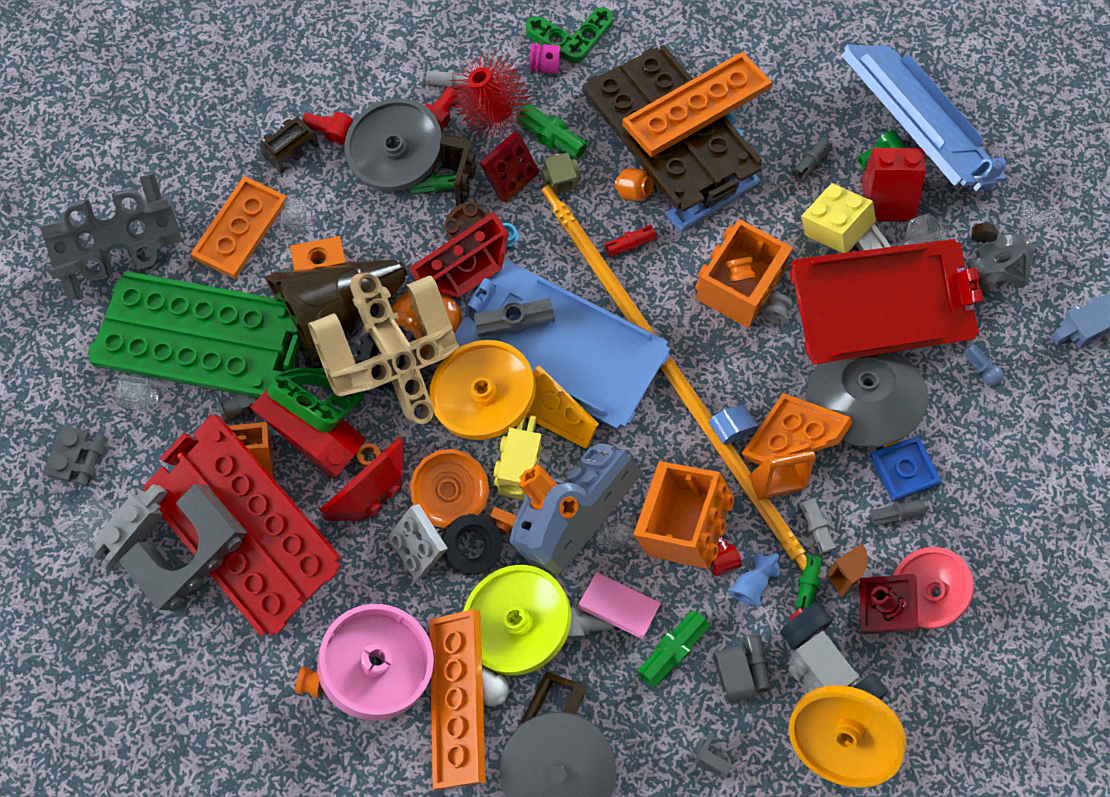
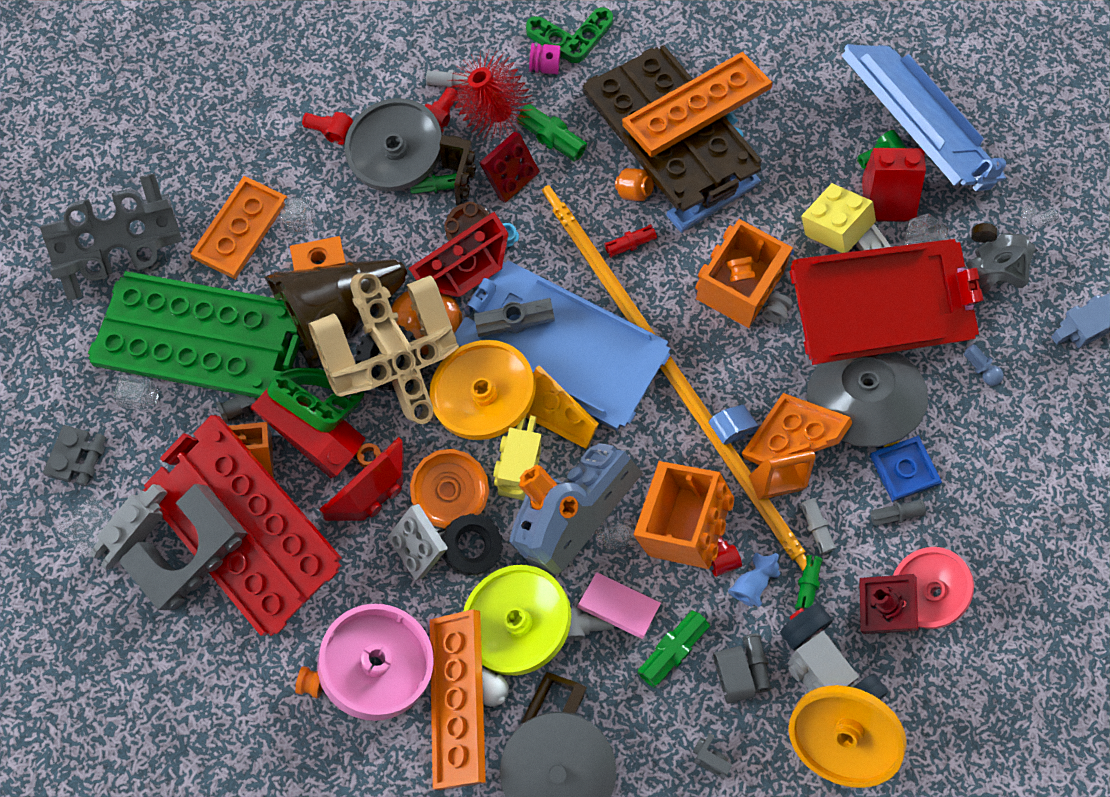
(287, 142): dark brown window -> none
(503, 520): orange plate -> none
(561, 173): olive brick -> none
(812, 159): dark grey pin -> none
(848, 570): dark orange brick -> none

